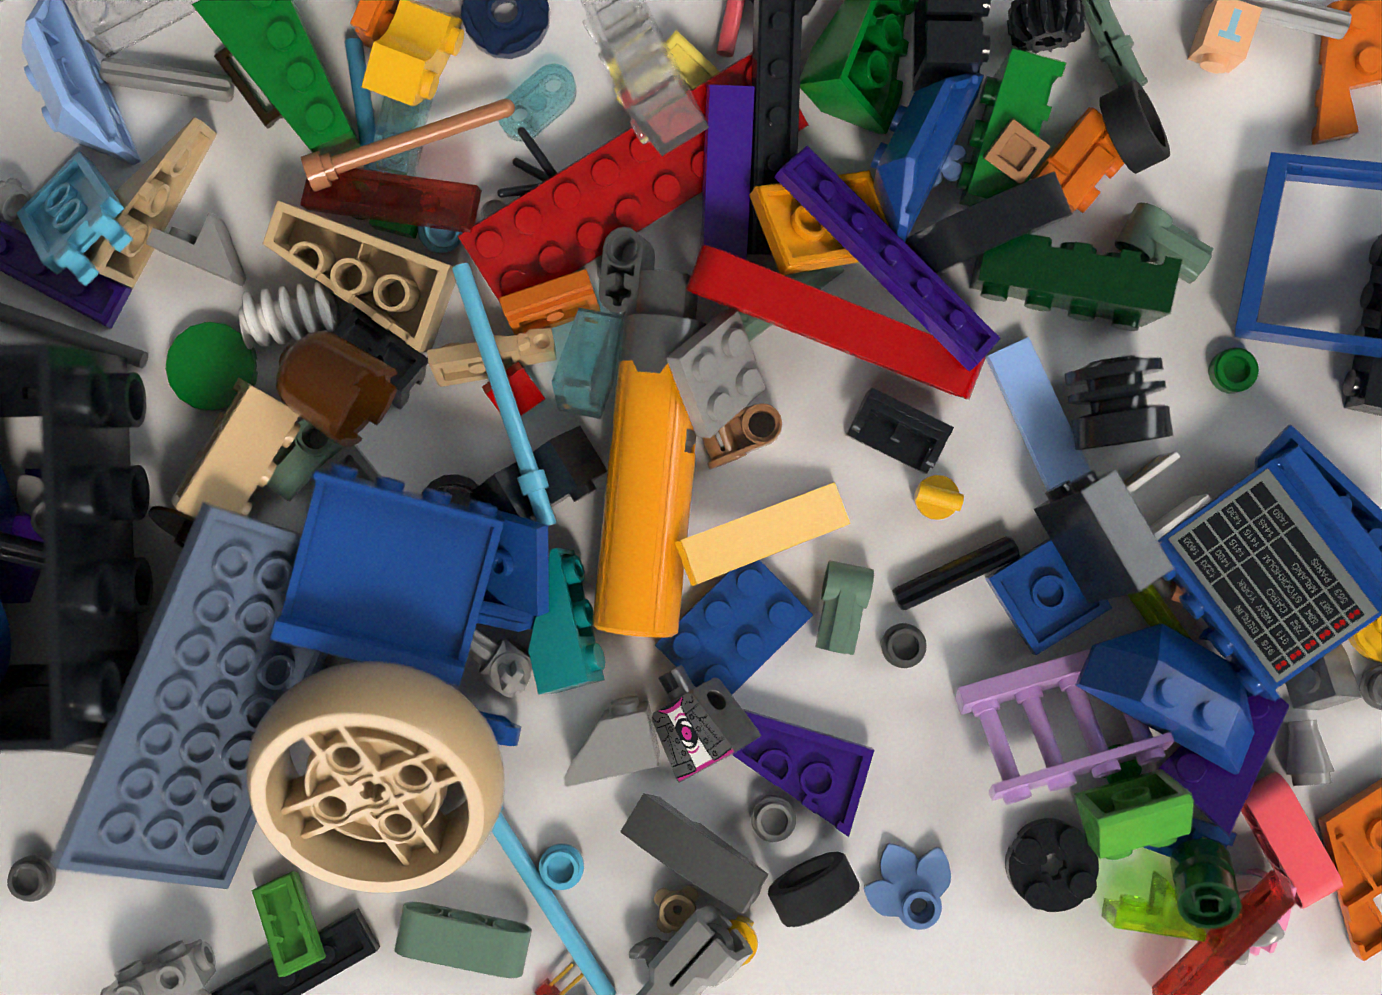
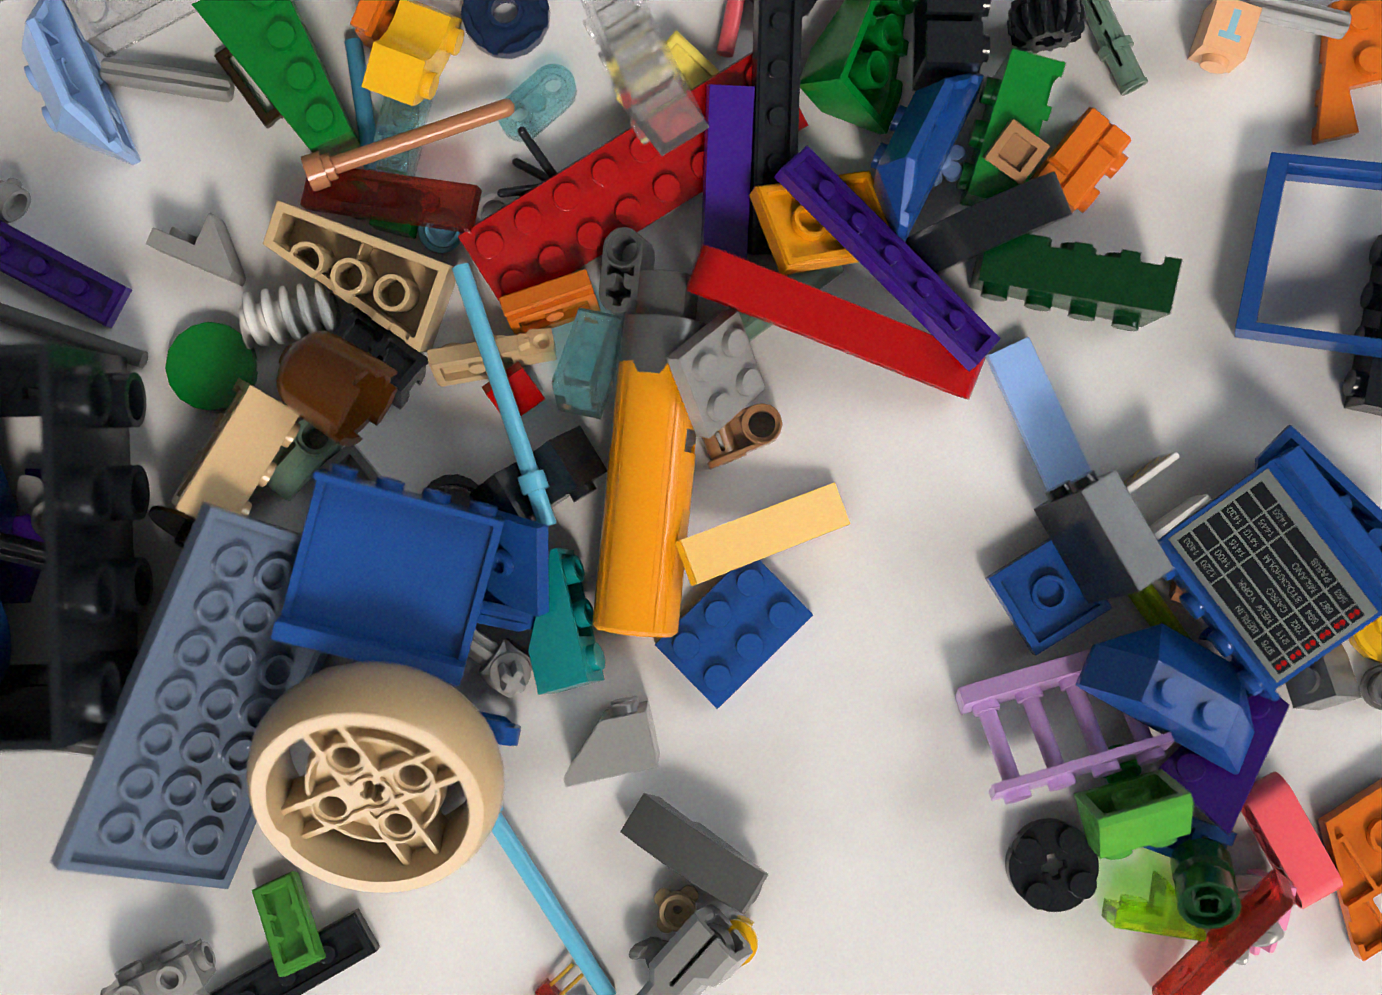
(31, 878): flat silver plate -> none
(71, 216): medium azure tile -> none
(151, 200): tan wedge -> none
(463, 940): sand green beam -> none
(561, 866): medium azure plate -> none
(700, 724): flat silver torso -> none
(773, 819): light grey plate -> none
(810, 766): dark purple wing -> none
(813, 889): black tyre -> none
(845, 594): sand green piece -> none
(899, 431): black hinge -> none
(903, 645): dark grey plate -> none
(906, 880): medium blue plate -> none
(938, 497): yellow plate -> none
(956, 573): black axle -> none
(1118, 402): black wheel -> none
(1134, 127): black tyre -> none
(1154, 235): sand green piece -> none
(1233, 370): green tile -> none
(1307, 755): light grey cone -> none

